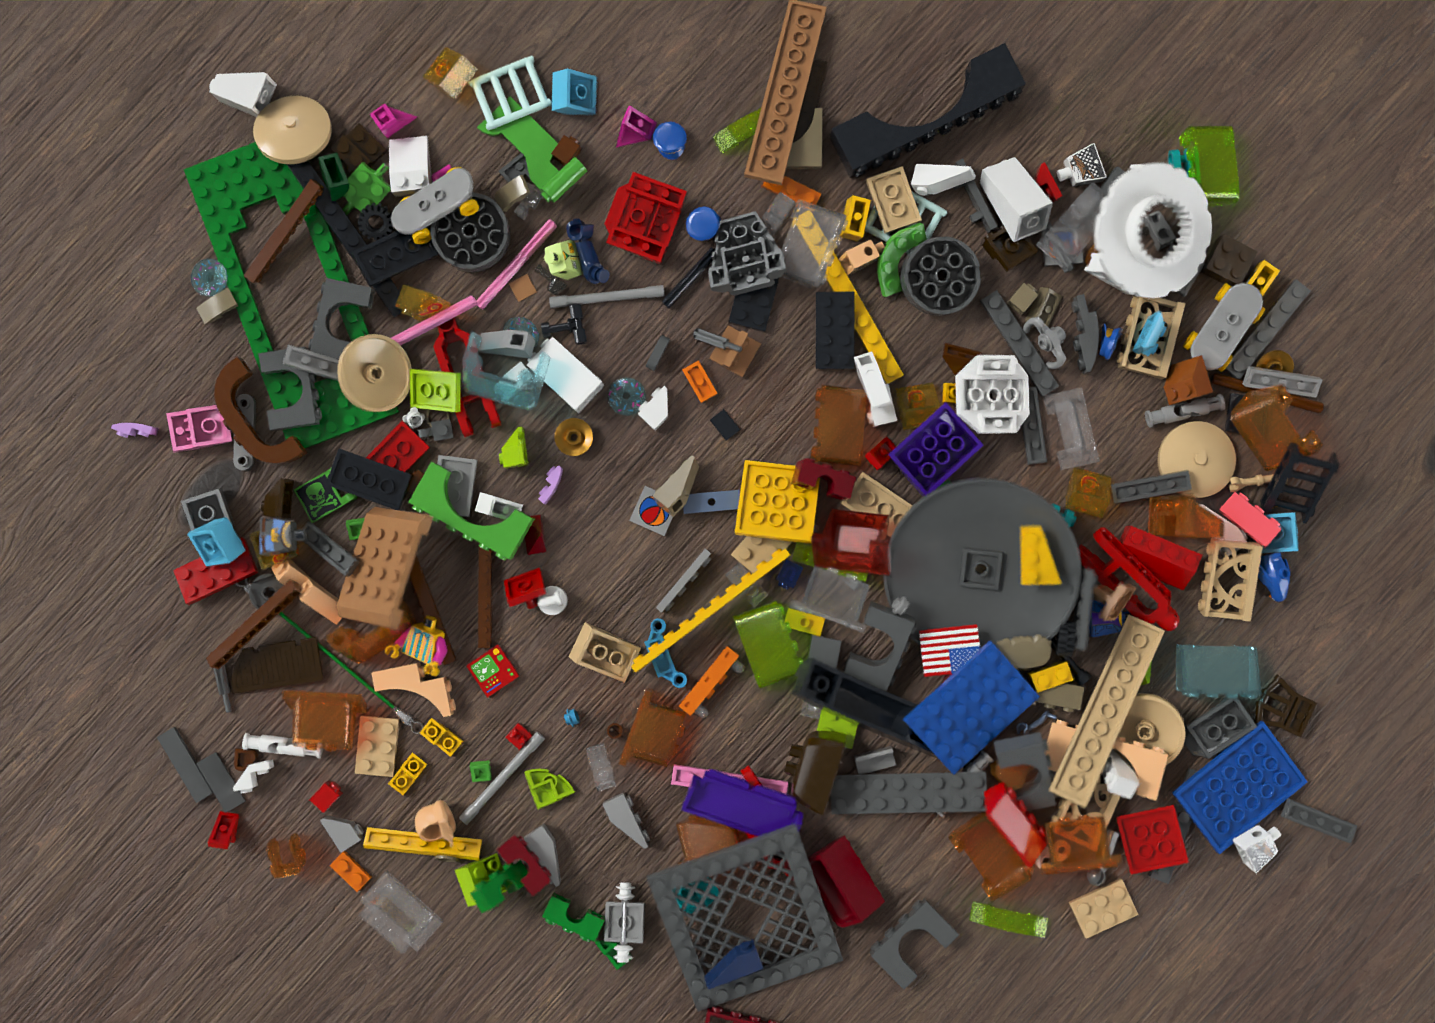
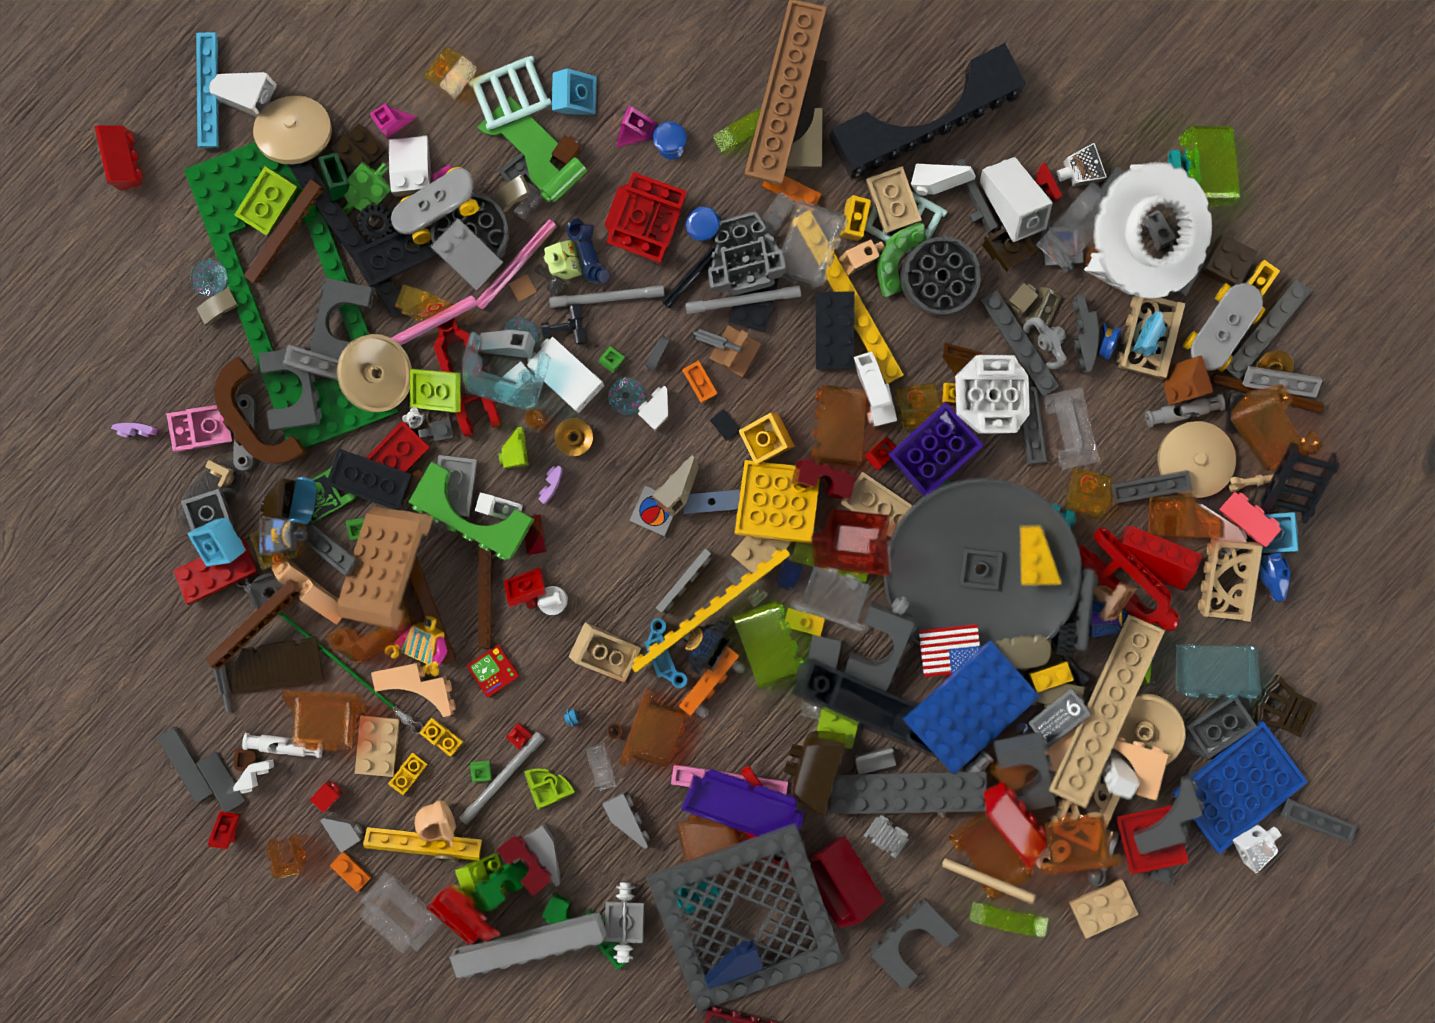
(119, 156): none -> red slope
(206, 103): none -> medium azure plate
(218, 469): none -> tan bracket
(266, 201): none -> lime plate
(303, 501): none -> dark azure piece
(457, 913): none -> red slope
(467, 254): none -> light grey slope
(528, 945): none -> light grey brick
(534, 418): none -> clear orange tile
(611, 359): none -> bright green tile
(706, 645): none -> black torso
(766, 438): none -> yellow slope
(784, 293): none -> light grey piece
(886, 836): none -> light grey brick
(989, 881): none -> tan piece
(1060, 717): none -> piece
(1168, 829): none -> dark grey arch

